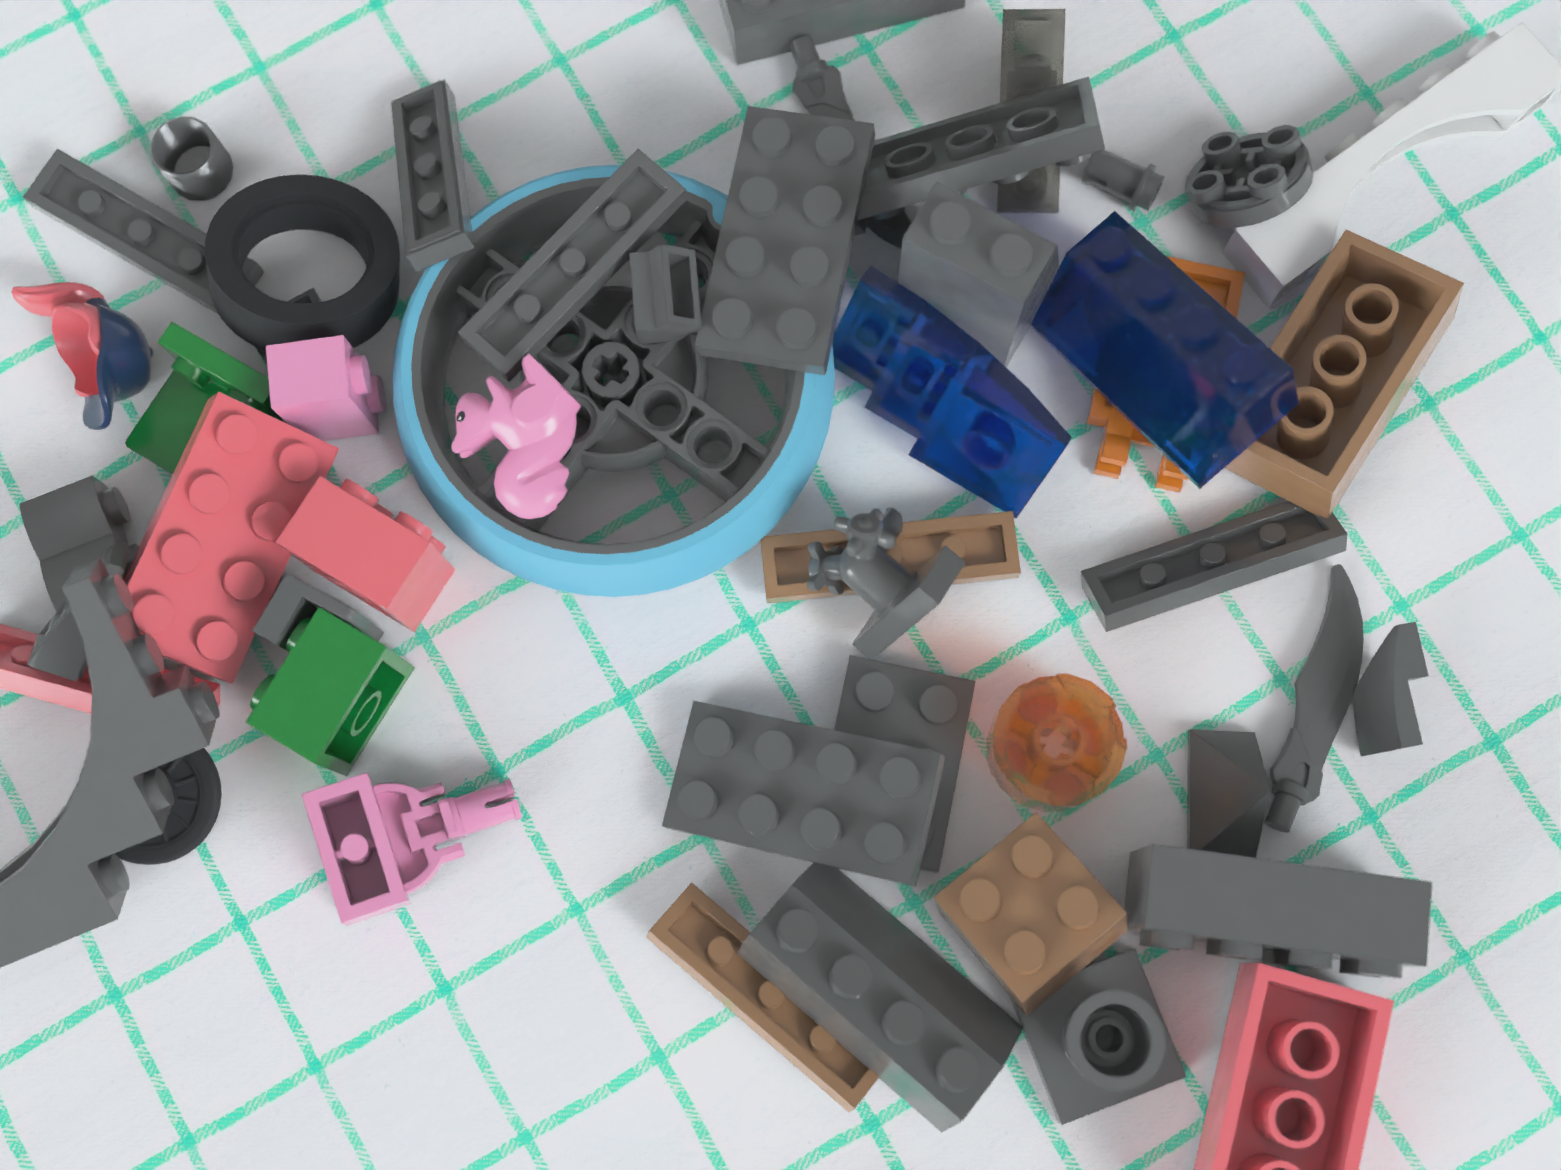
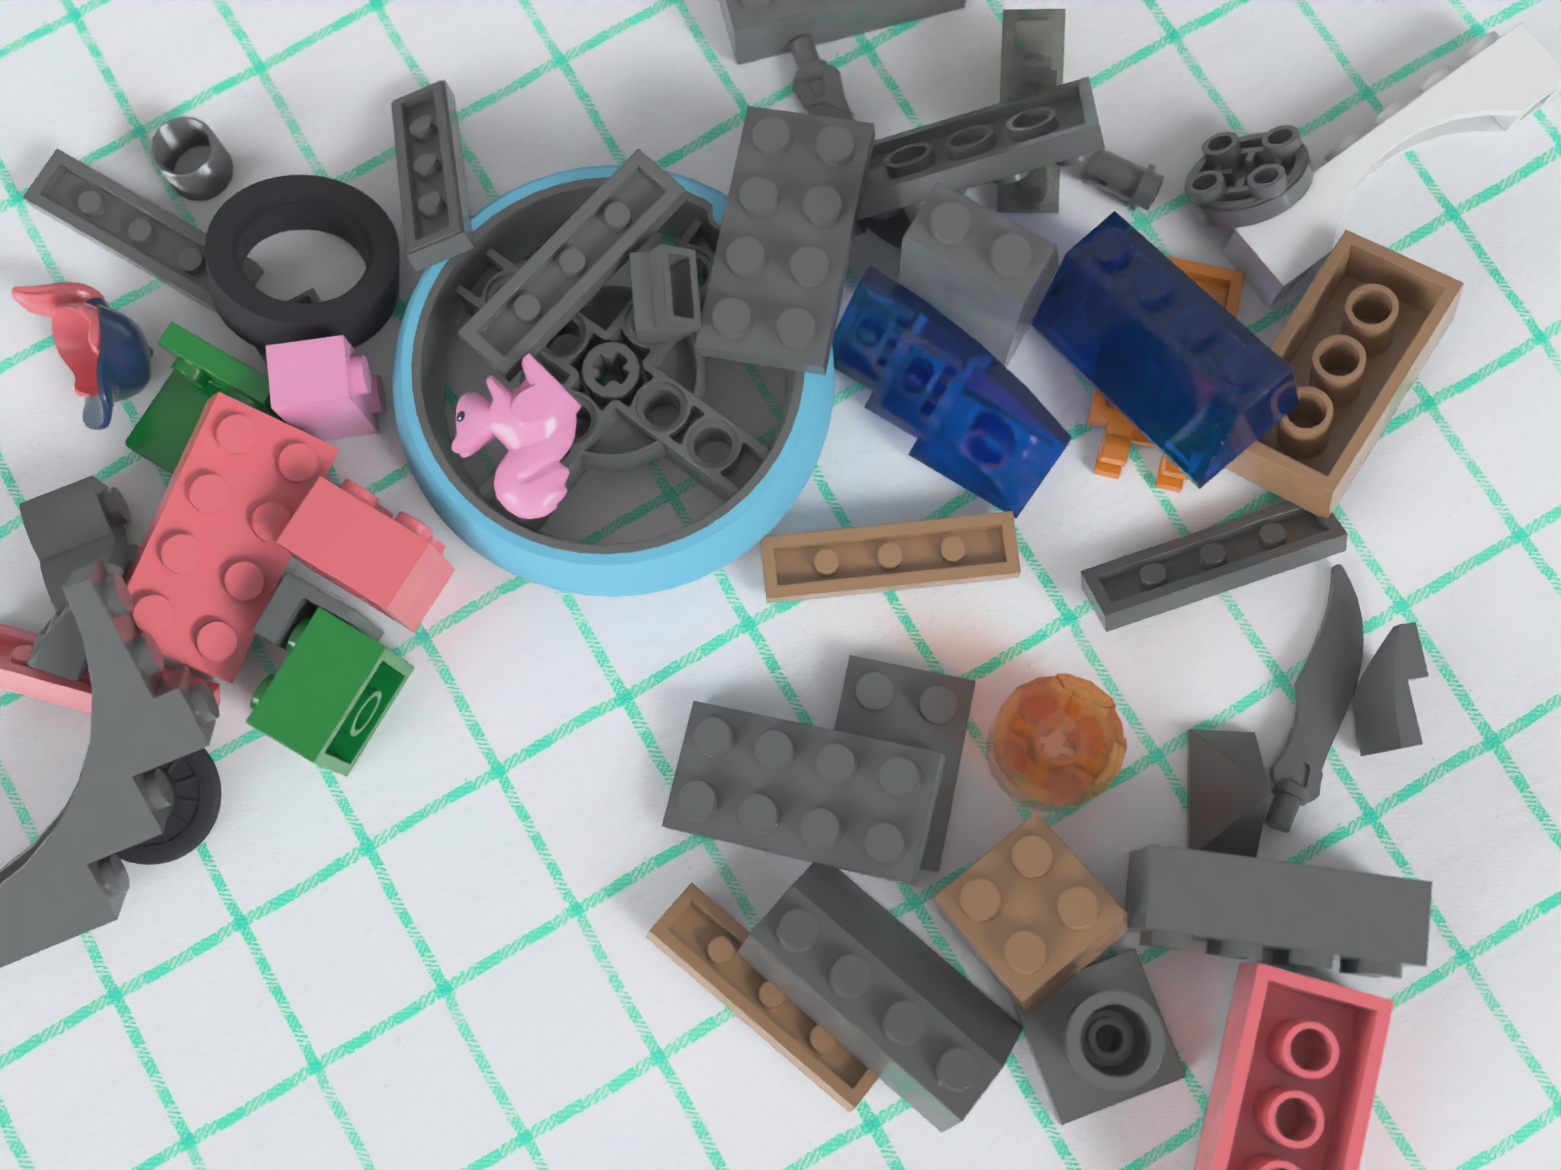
(384, 842): bright pink brick -> none
(893, 591): dark grey piece -> none

